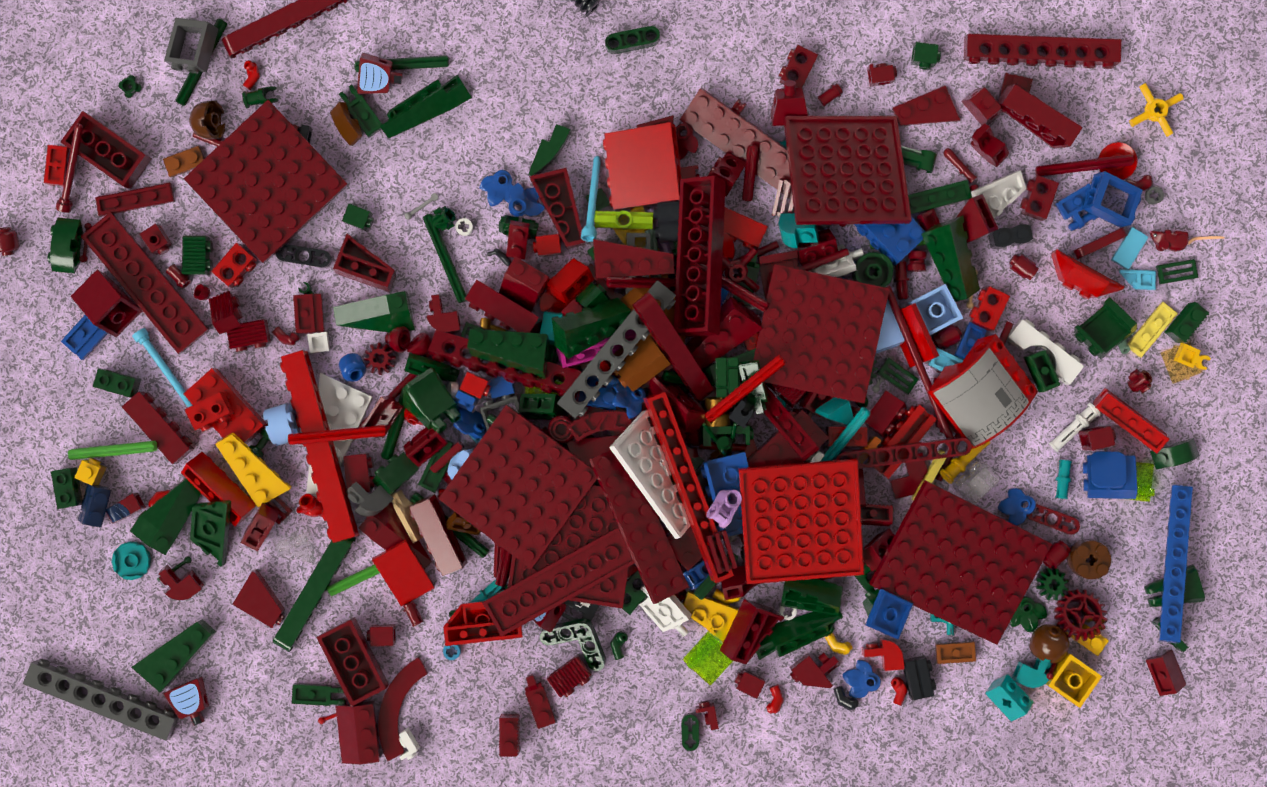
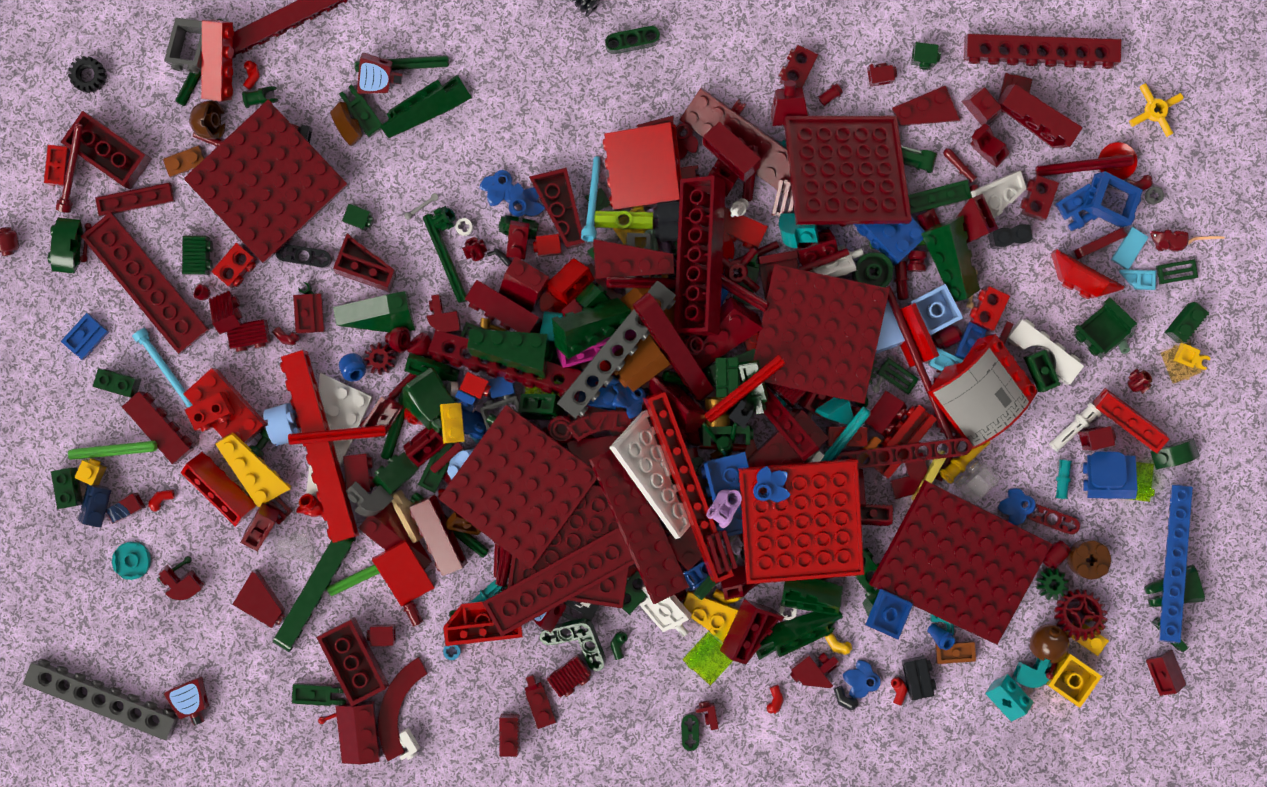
(79, 66): none -> black tyre
(105, 303): dark red slope -> none
(130, 80): dark green plate -> none
(156, 239): dark red brick -> none
(164, 520): dark green wedge -> none
(170, 659): dark green wedge -> none
(176, 274): dark red pin -> none
(211, 528): dark green wing -> none
(217, 60): none -> brick
(318, 342): white plate -> none
(452, 423): none -> yellow plate
(474, 249): none -> dark red gear
(549, 150): dark green slope -> none
(694, 344): none -> dark red cone
(732, 151): none -> dark red brick
(739, 207): none -> white axle
(749, 683): dark red brick -> none
(773, 483): none -> blue plate
(876, 548): dark red brick -> none
(891, 654): red brick -> none
(943, 638): none -> blue cone
(1023, 266): dark red brick -> none
(1028, 617): dark green plate -> none
(1151, 329): light yellow tile -> none

